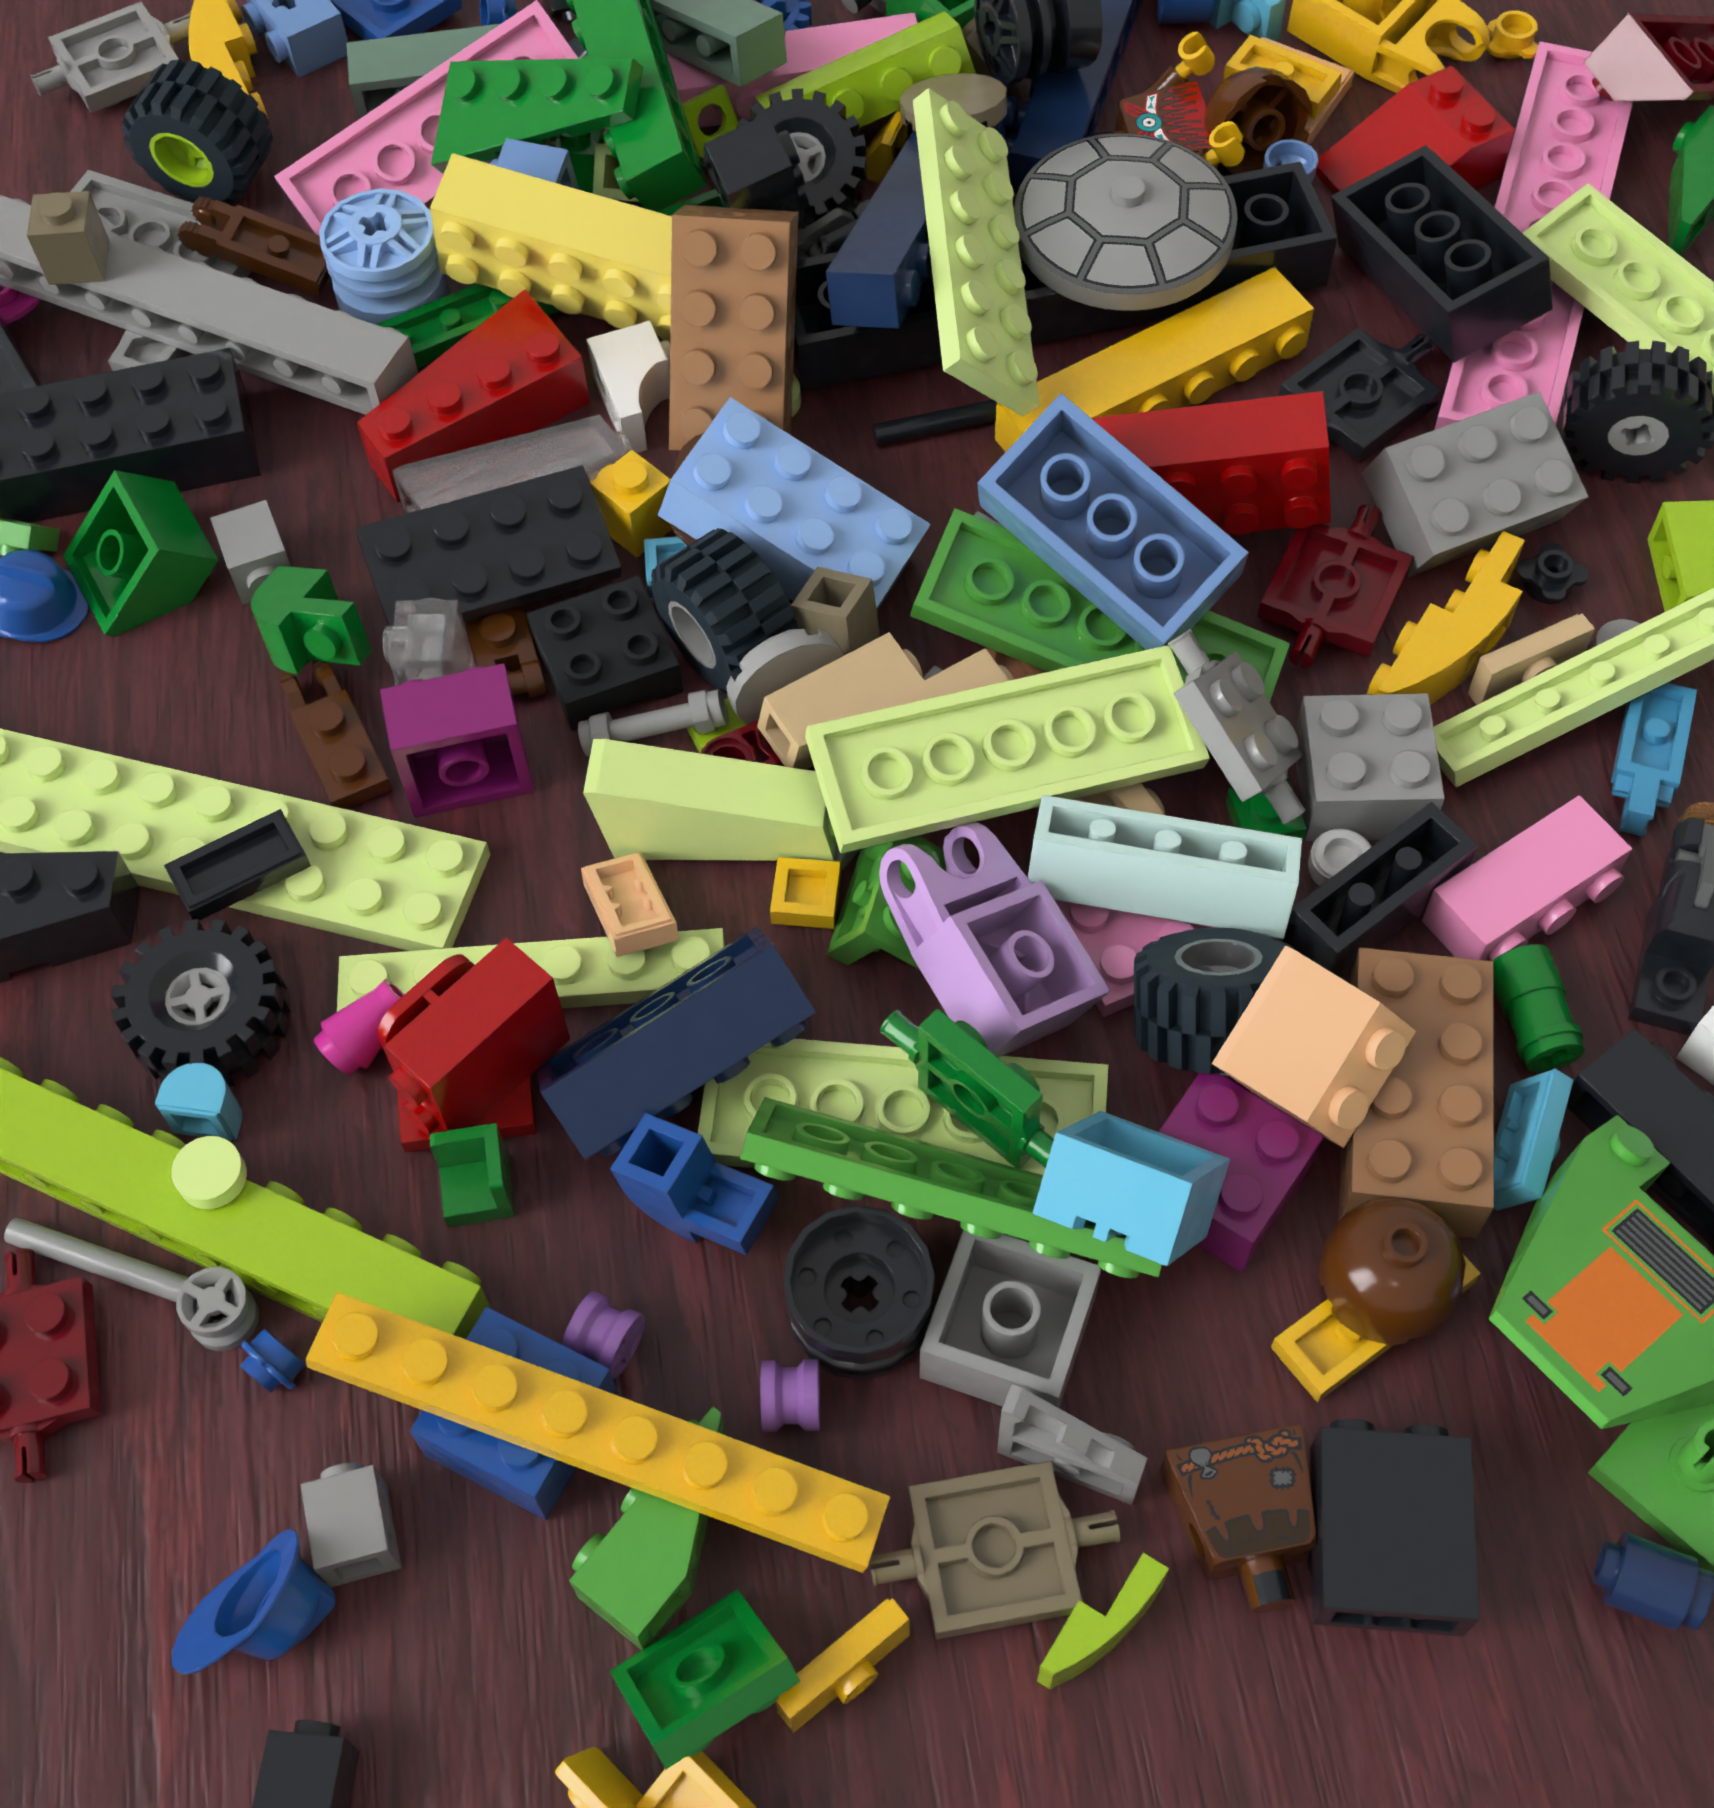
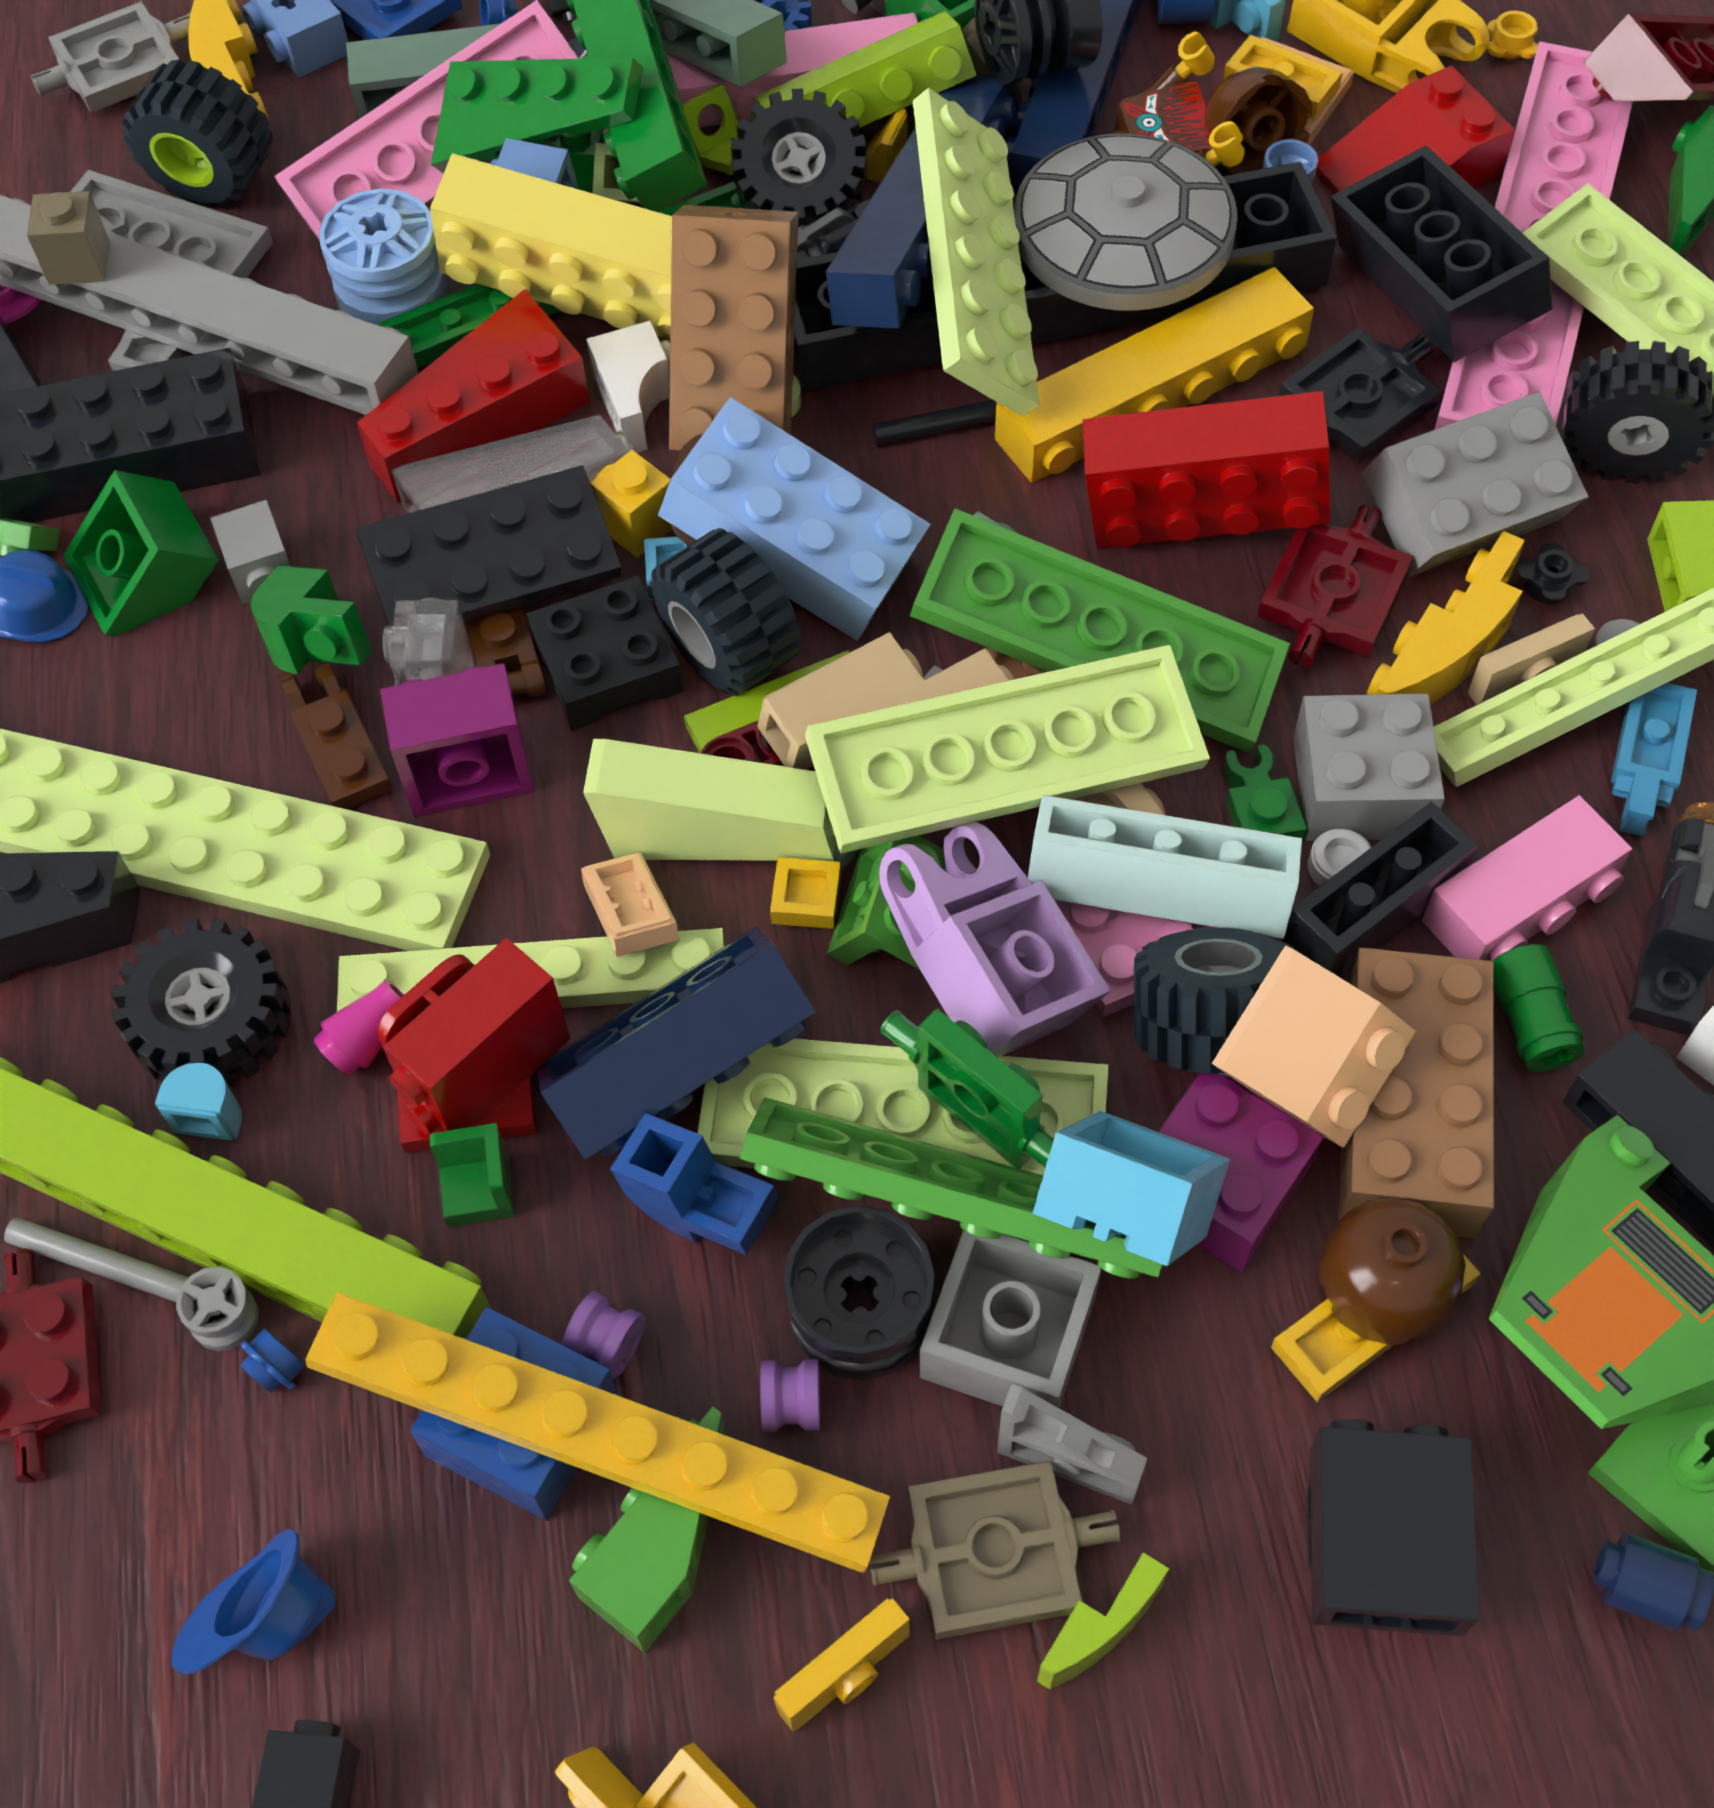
(209, 1172): yellowish green tile -> none
(237, 865): black tile -> none
(256, 244): reddish brown hinge -> none
(350, 1524): light grey brick -> none
(704, 711): light grey bar -> none
(704, 1678): green plate -> none
(757, 169): black wedge -> none
(776, 665): light grey tile -> none
(840, 605): dark tan brick -> none
(977, 94): dark tan tile -> none
(1110, 526): medium blue brick -> none
(1239, 725): light grey plate -> none
(1246, 1508): reddish brown torso -> none
(1528, 1137): medium azure plate -> none

